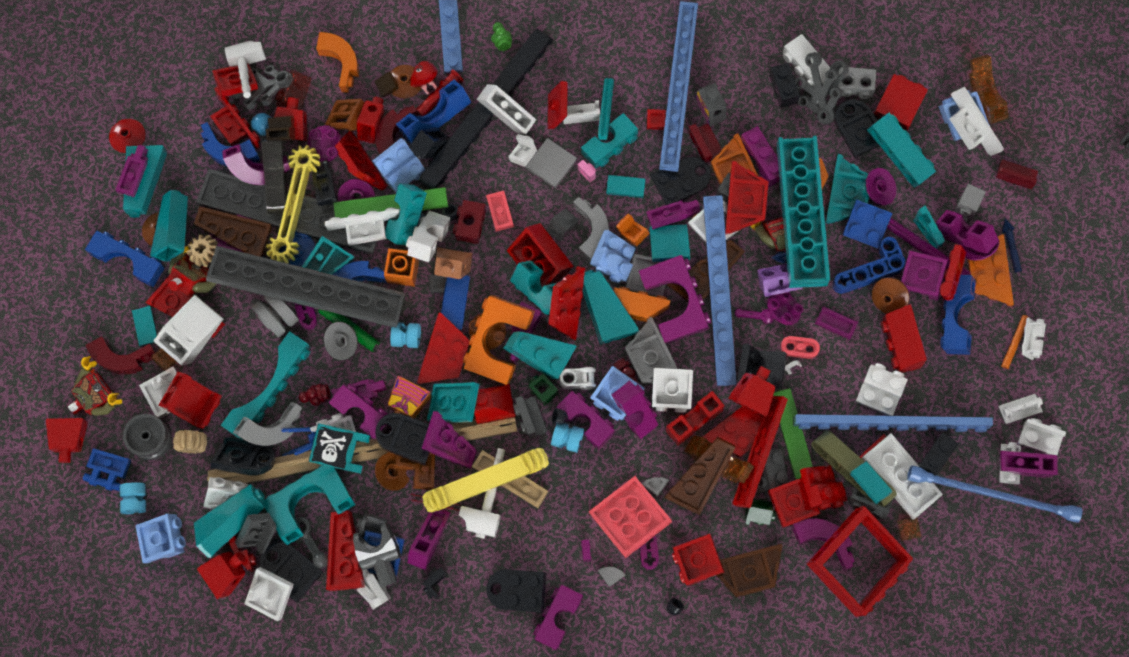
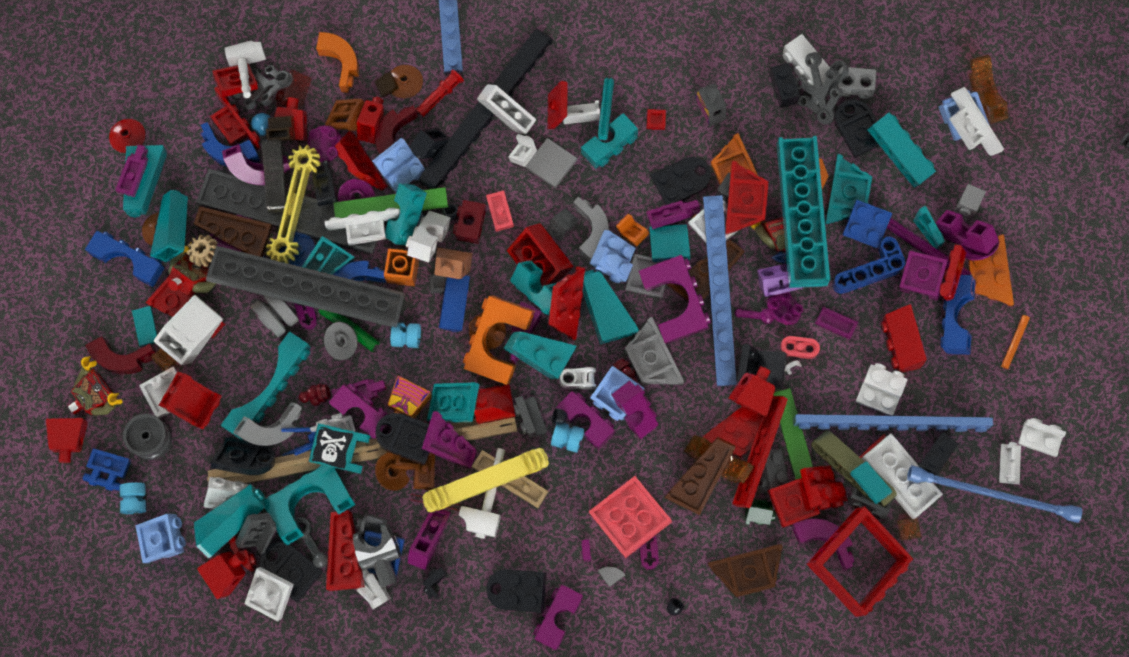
(190, 441): tan gear -> none
(422, 74): red piece -> none
(444, 352): red wing -> none
(451, 101): blue arch -> none
(501, 37): bright green piece -> none
(539, 381): dark green brick -> none
(587, 170): bright pink plate -> none
(625, 186): teal tile -> none
(640, 304): orange slope -> none
(655, 485): light grey tile -> none
(672, 389): white plate -> none
(678, 87): medium blue plate -> none
(695, 419): red arch -> none
(697, 560): red plate -> none
(704, 141): dark red panel -> none
(761, 151): magenta arch -> none
(881, 186): magenta dish -> none
(895, 290): dark orange dish -> none
(902, 100): red panel -> none
(1008, 230): dark blue piece -> none
(1017, 174): dark red panel -> none
(1021, 408): white hinge -> none
(1028, 463): magenta slope -> none
(1031, 346): white hinge -> none

